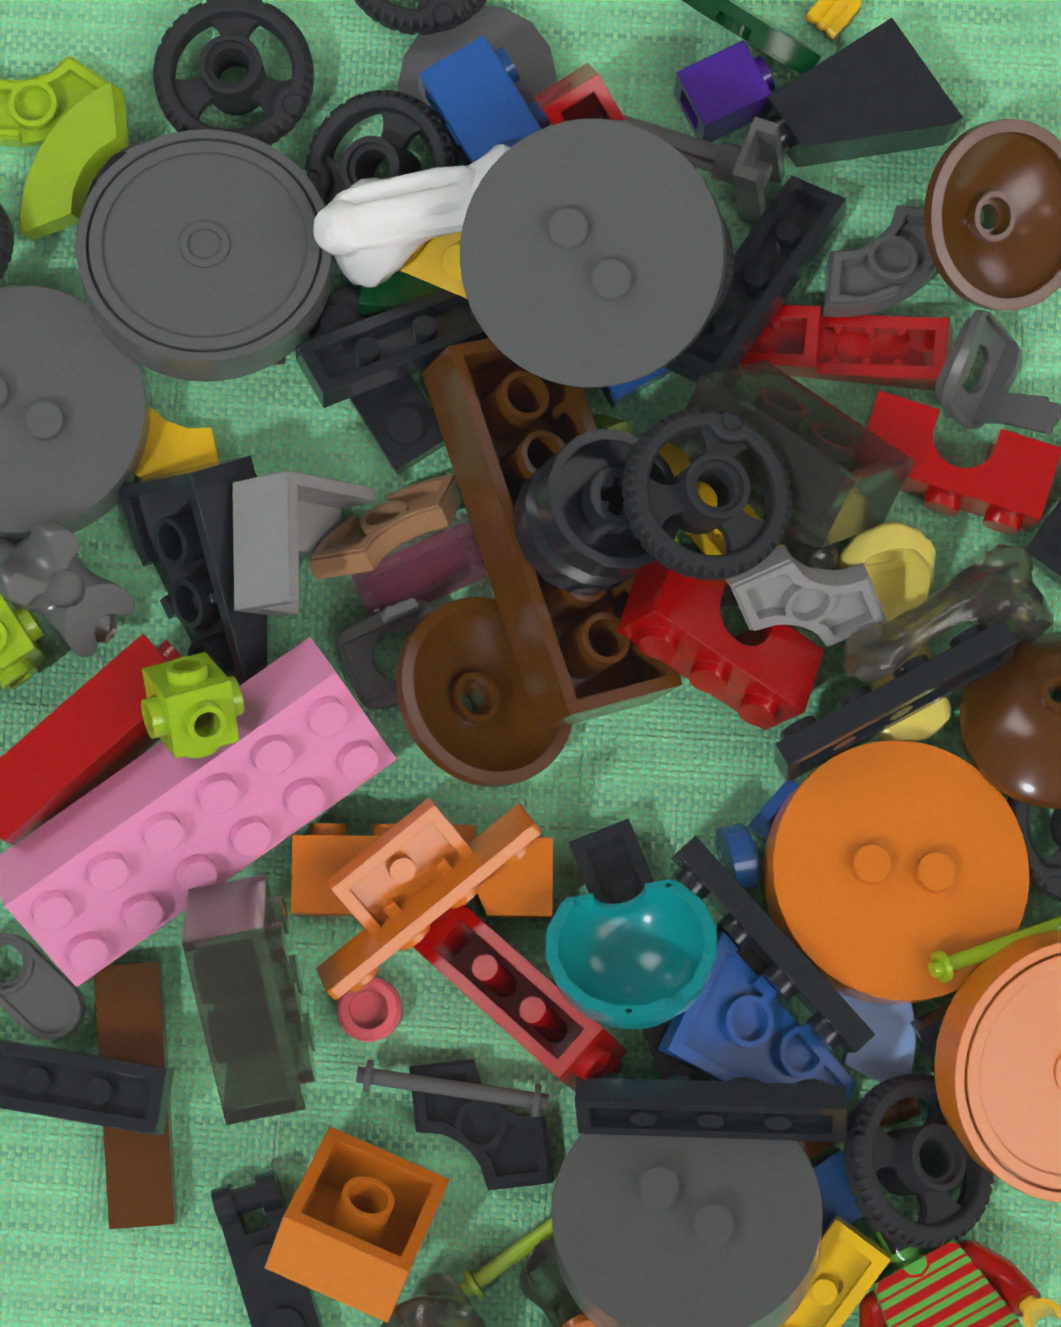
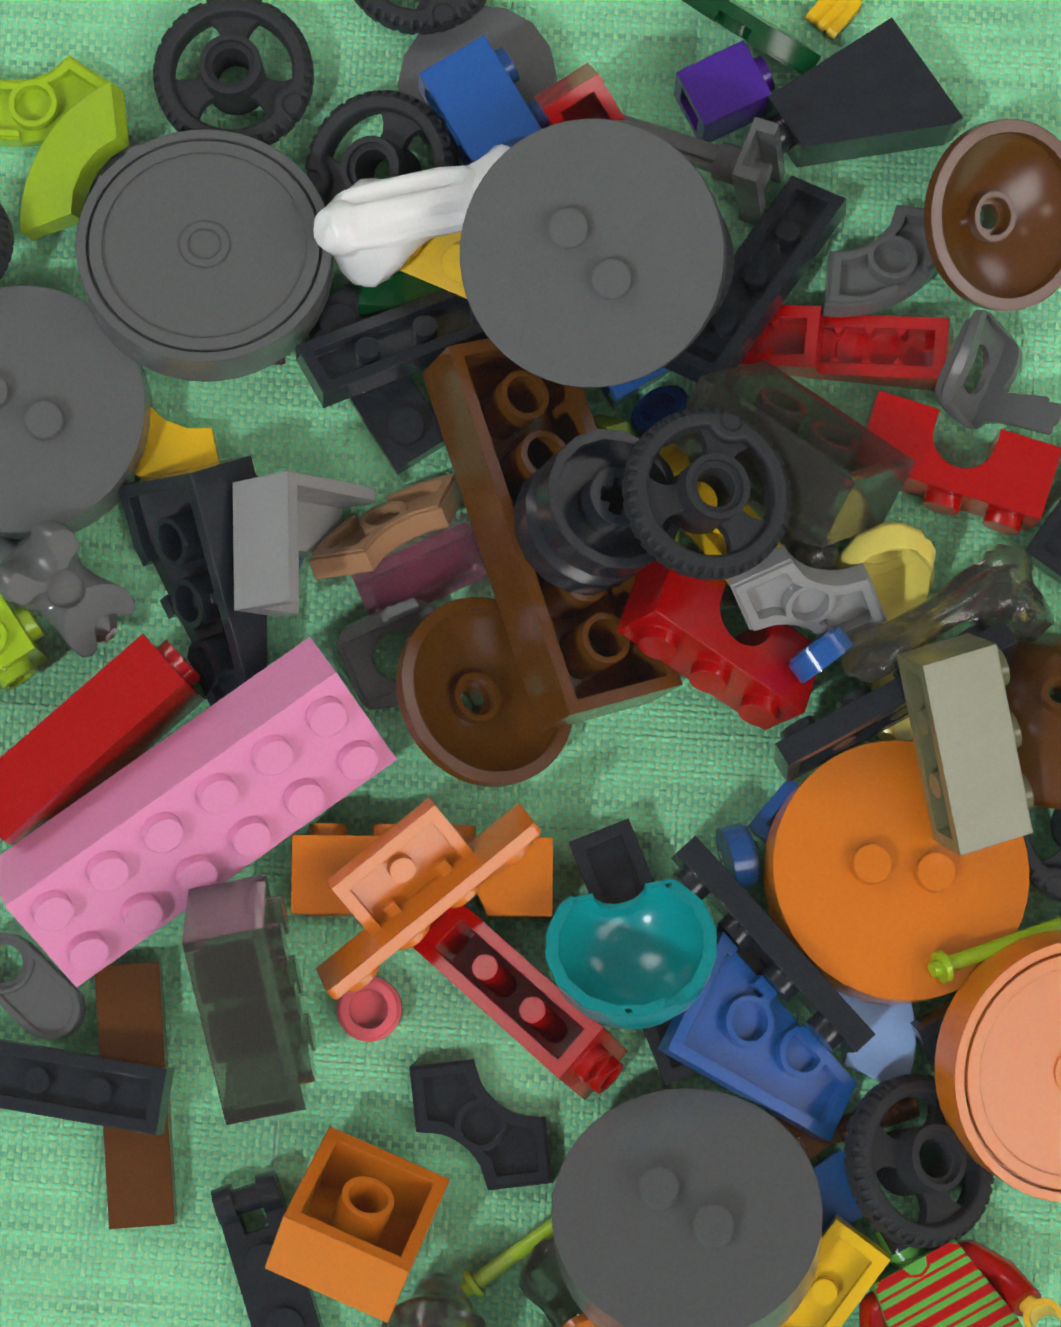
(191, 705): lime brick -> none
(371, 1076): dark grey axle -> none
(656, 406): none -> blue tile
(711, 1108): black plate -> none
(820, 653): none -> blue tile
(966, 742): none -> brick

